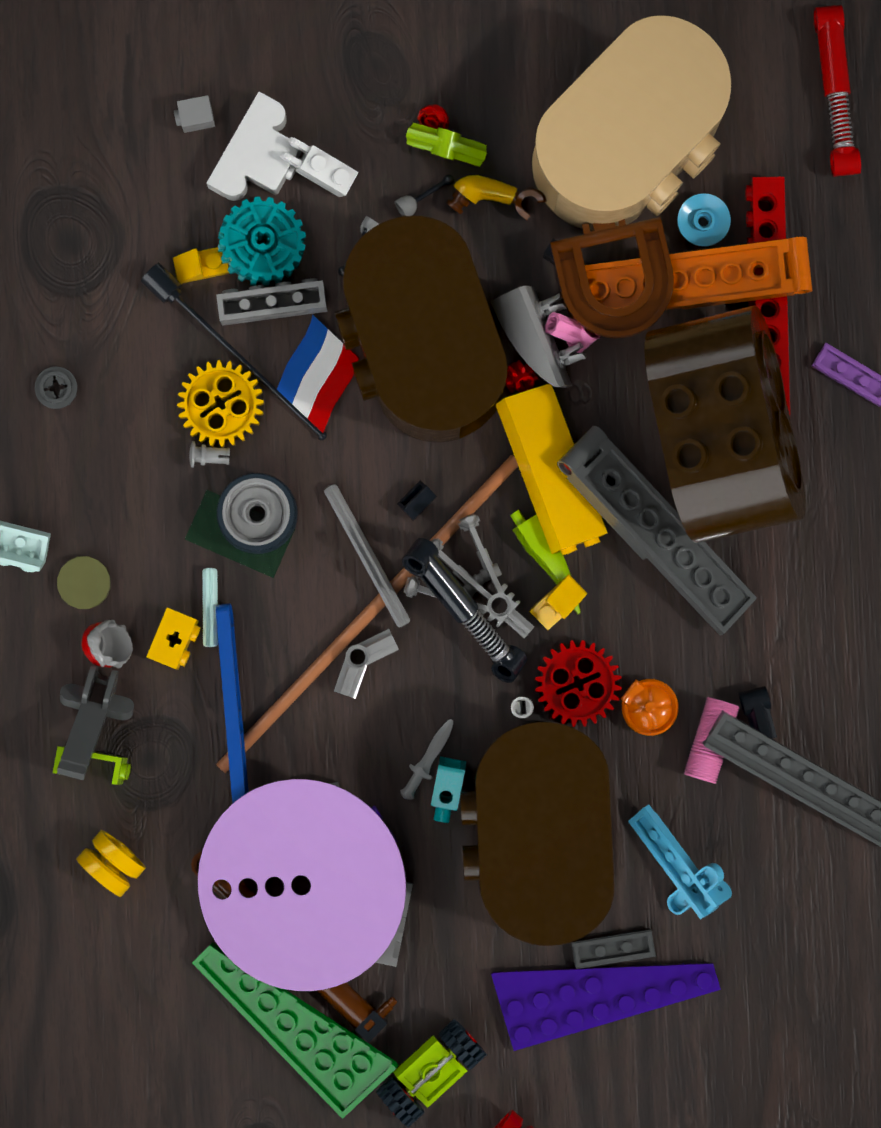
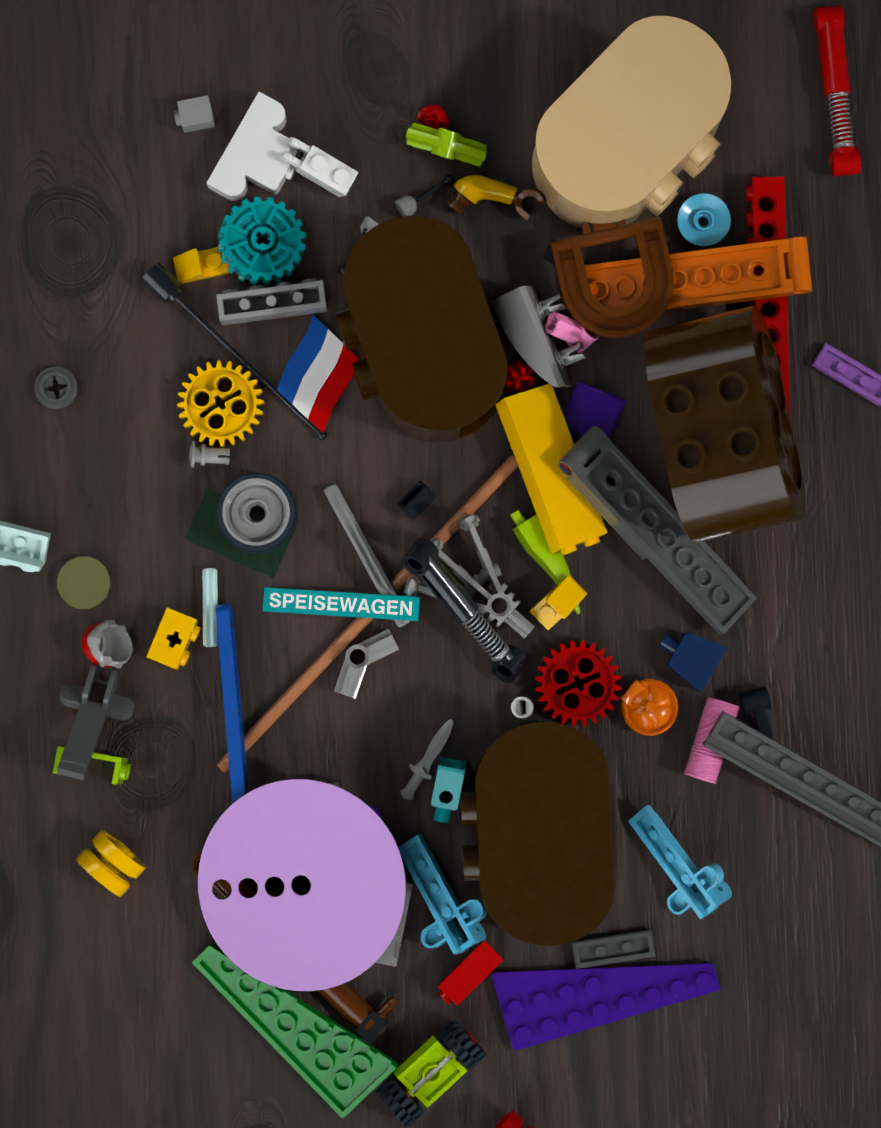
(341, 604): none -> teal sticker
(442, 901): none -> medium azure piece
(469, 973): none -> red brick
(592, 408): none -> dark purple piece
(692, 658): none -> dark blue torso

